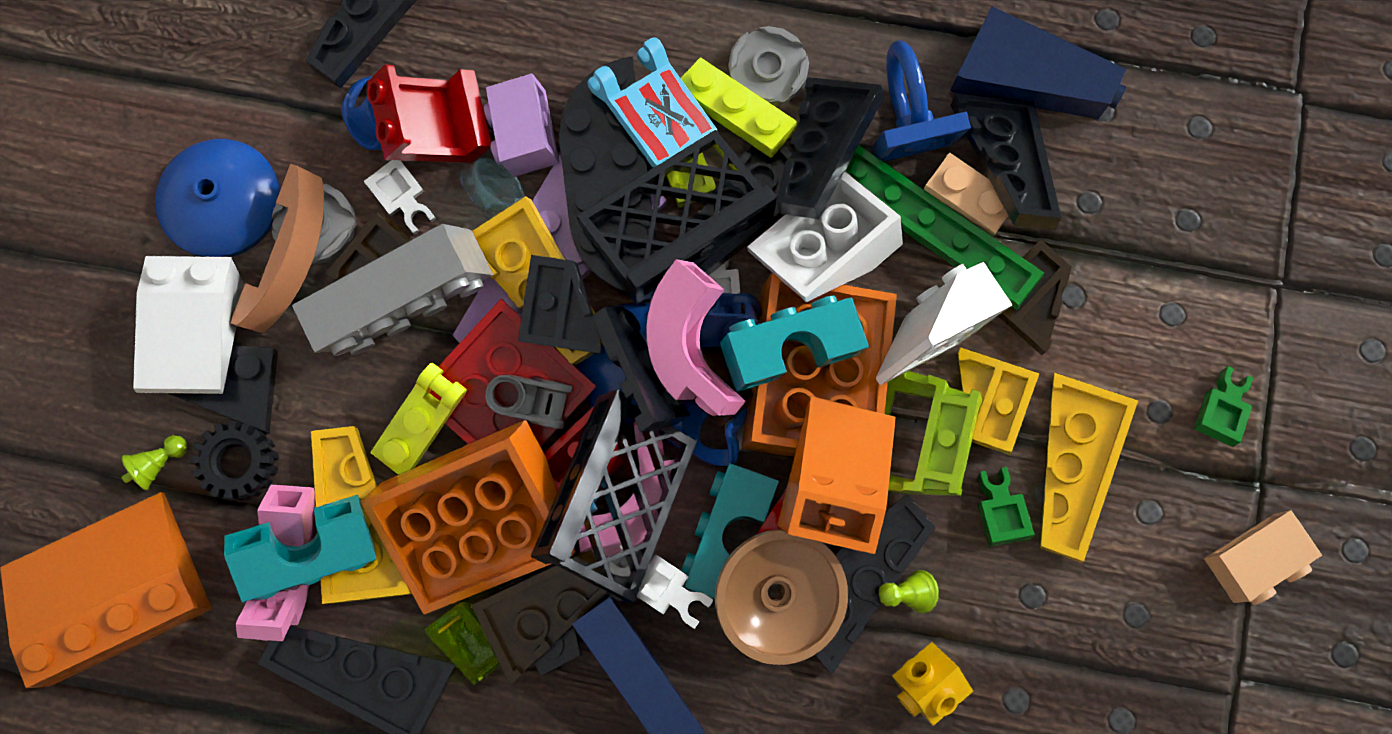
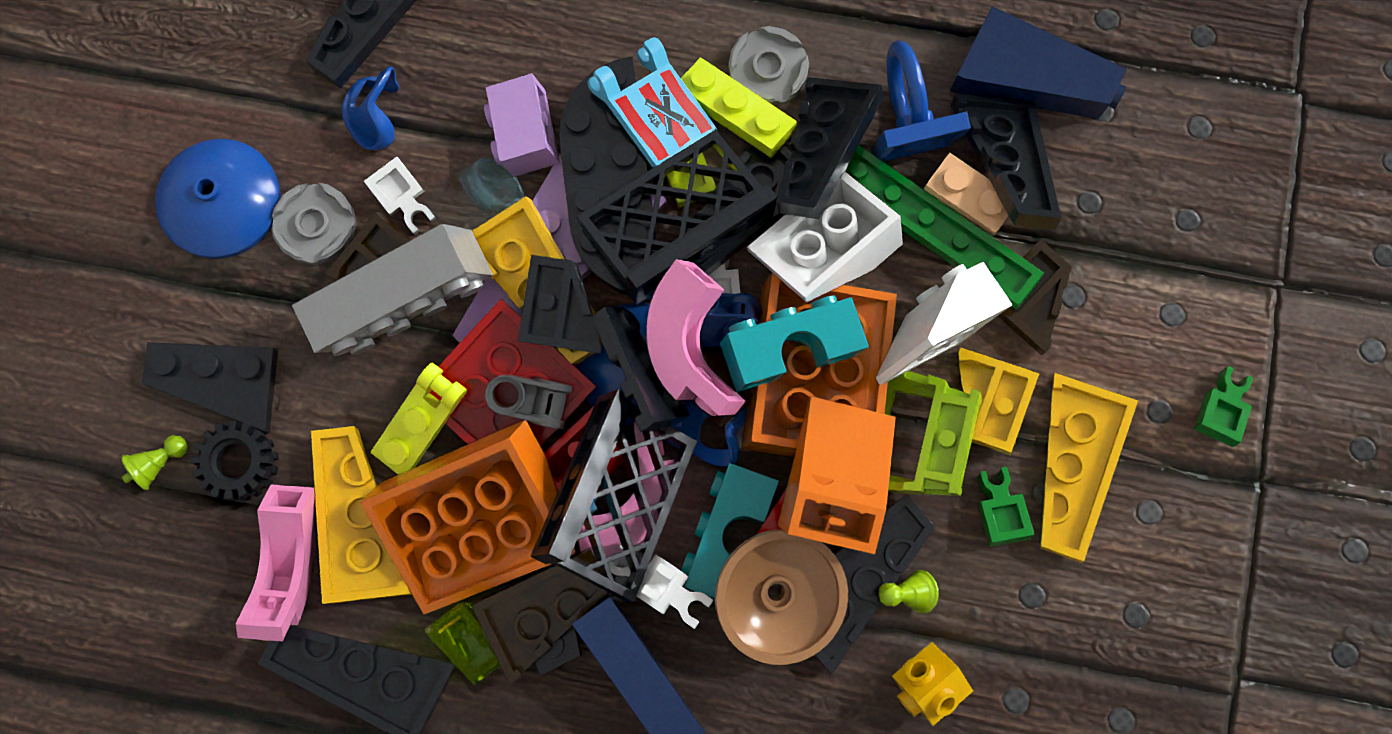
(99, 592): orange slope -> none
(185, 324): white slope -> none
(266, 566): teal arch -> none
(291, 255): nougat slope -> none
(428, 117): red panel -> none
(1263, 558): light nougat brick -> none

